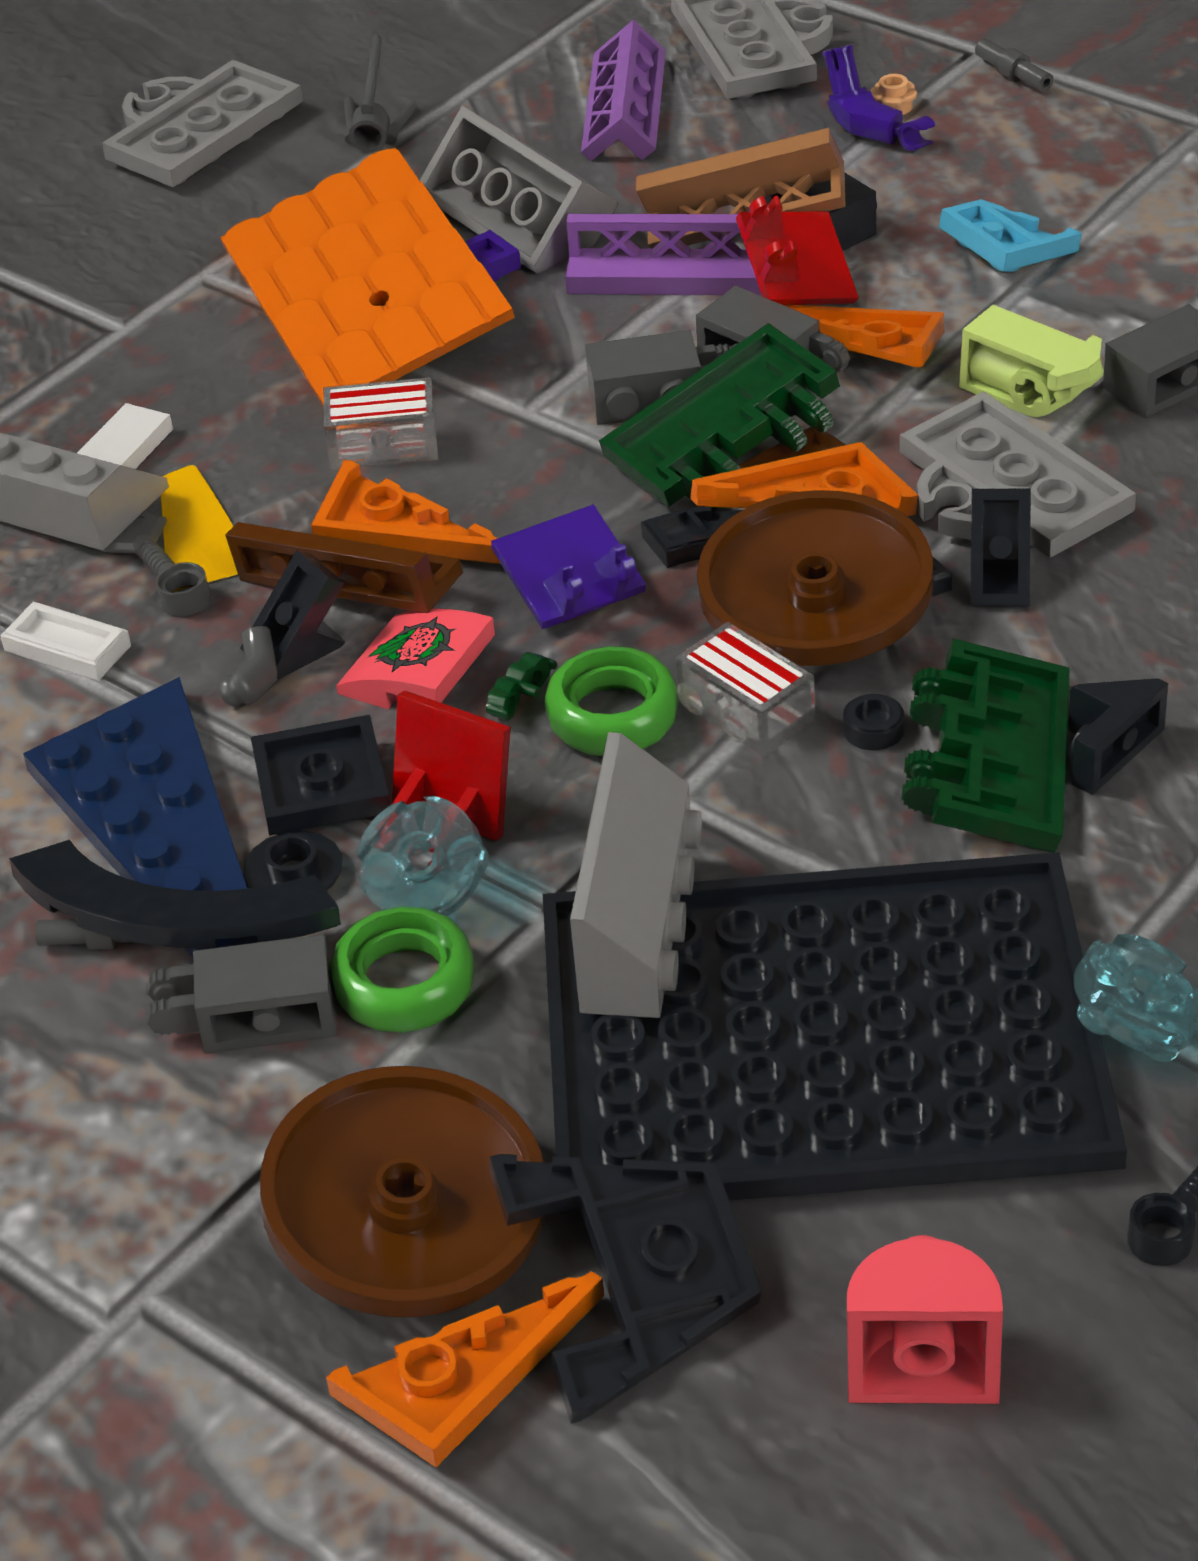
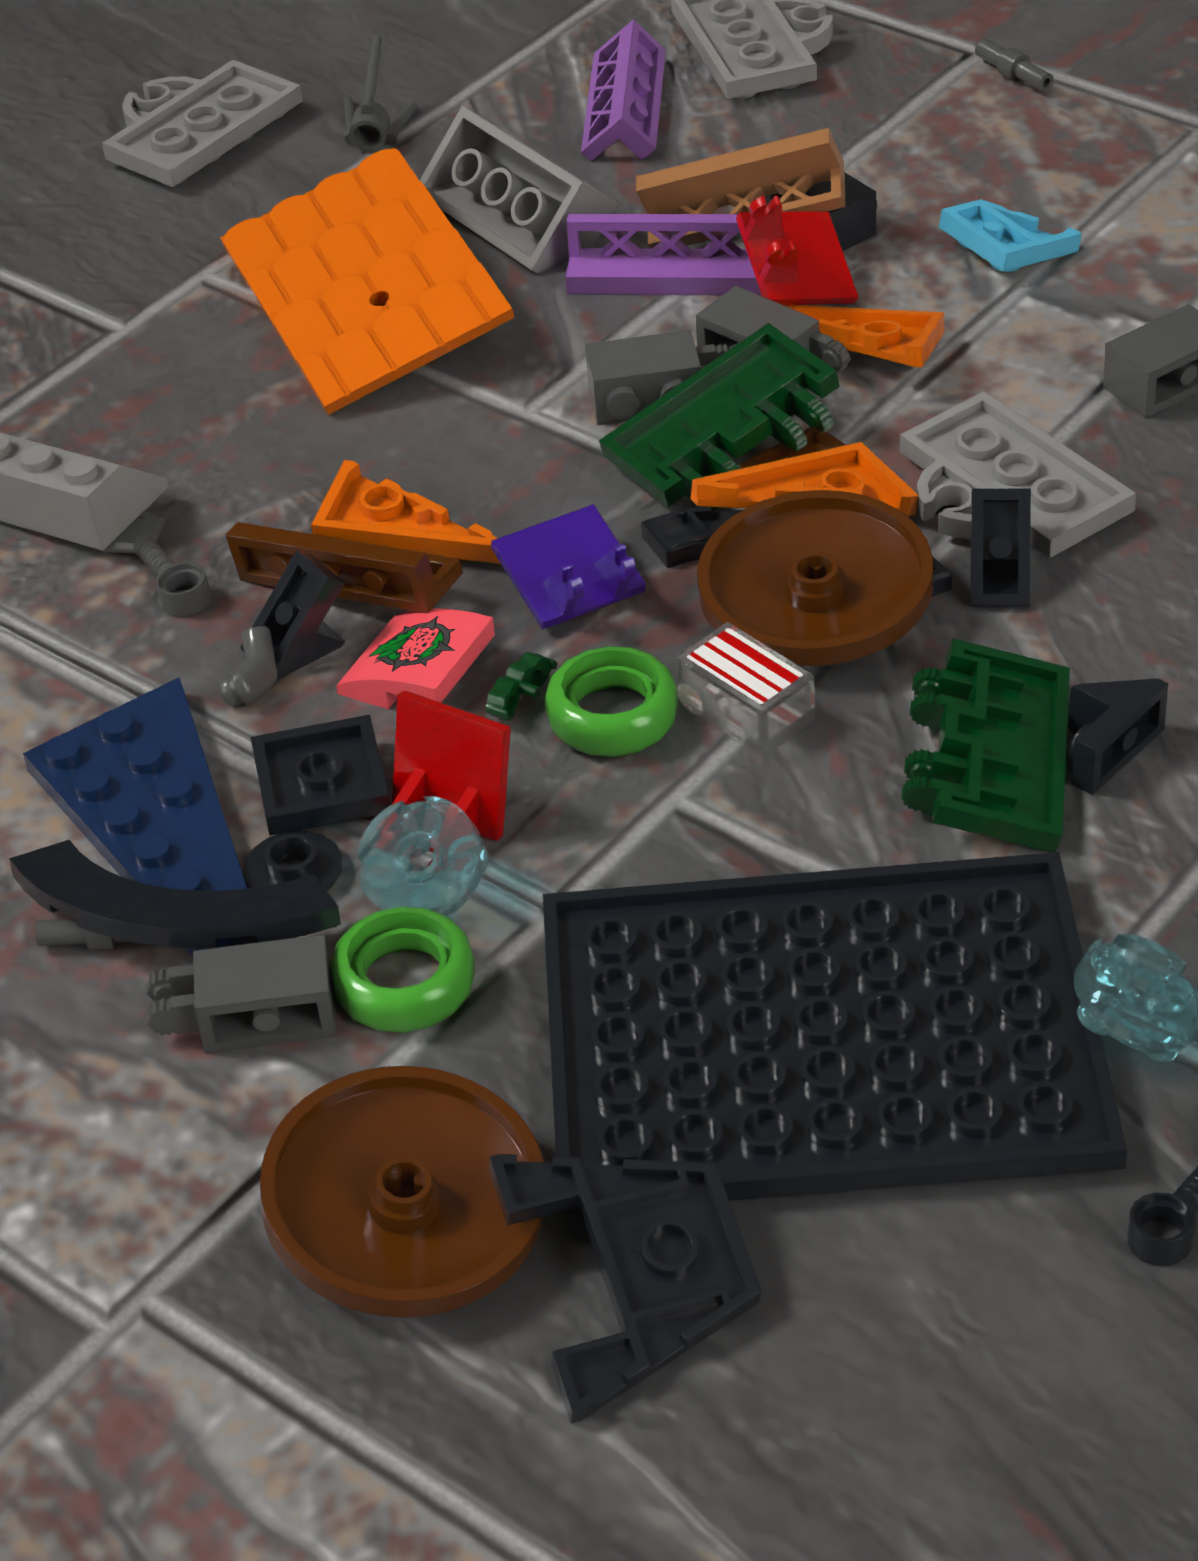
(66, 640): white tile -> none
(129, 436): white tile -> none
(196, 525): yellow sticker -> none
(381, 423): clear brick -> none
(455, 1378): orange wing -> none
(494, 254): dark purple plate -> none
(632, 884): light grey slope -> none
(860, 113): dark purple arm -> none
(873, 722): black tile -> none
(895, 92): light nougat plate -> none
(924, 1326): coral brick -> none
(1026, 362): yellowish green piece -> none

